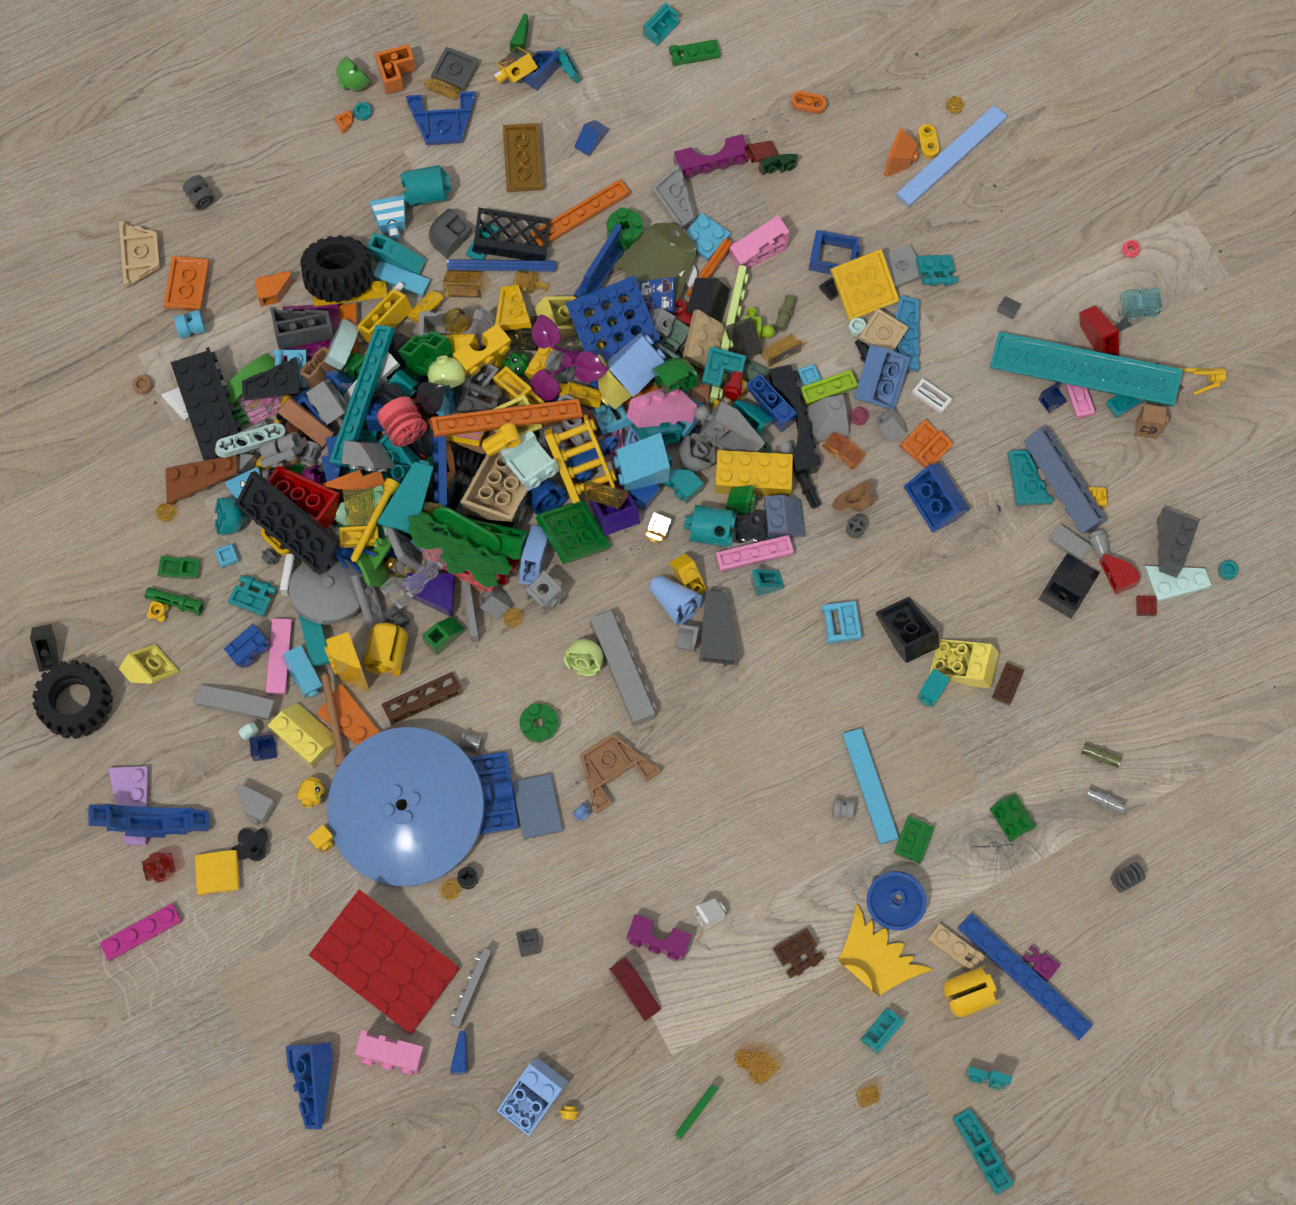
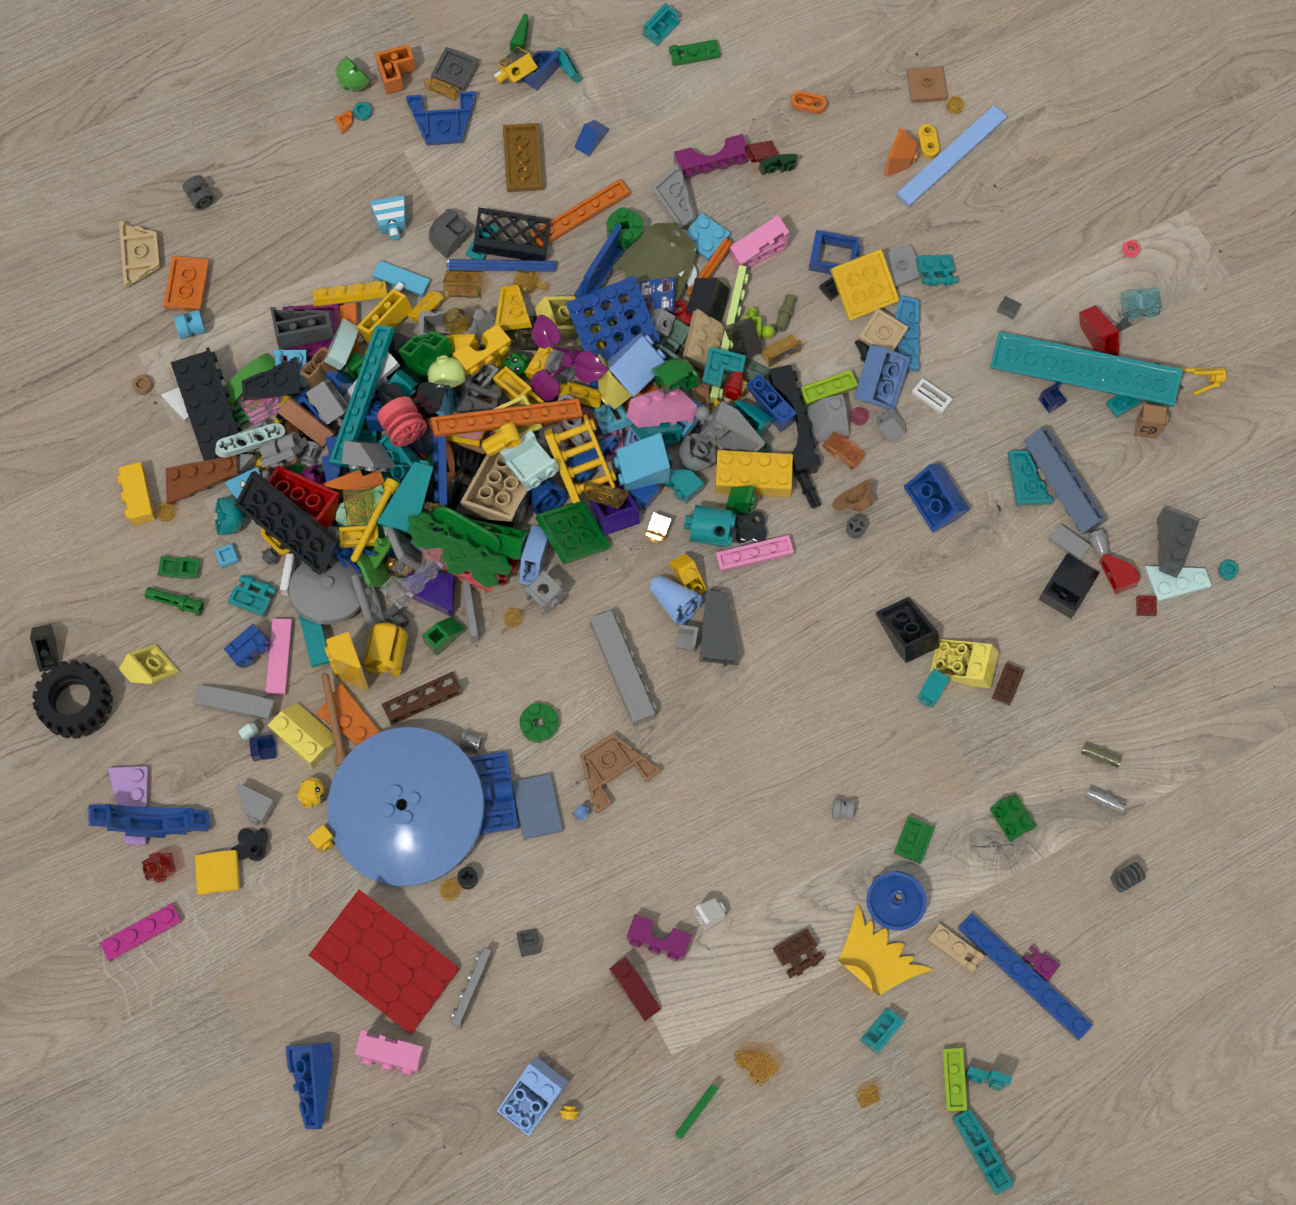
(135, 493): none -> yellow brick
(154, 606): yellow plate -> none
(273, 288): orange slope -> none
(302, 672): medium azure brick -> none
(341, 283): black tyre -> none
(393, 253): teal slope -> none
(425, 185): teal cylinder -> none
(460, 1063): blue slope -> none
(494, 603): light grey panel -> none
(584, 656): yellowish green cylinder -> none
(766, 581): teal slope -> none
(783, 516): sand blue slope -> none
(785, 448): light grey hinge -> none
(808, 375): medium azure tile -> none
(847, 619): medium azure plate -> none
(856, 326): light aqua tile -> none
(870, 786): medium azure tile -> none
(926, 84): none -> medium nougat plate
(926, 444): orange slope -> none
(955, 1080): none -> lime plate
(974, 1001): yellow cylinder -> none
(1080, 401): bright pink plate -> none
(1099, 495): yellow tile -> none

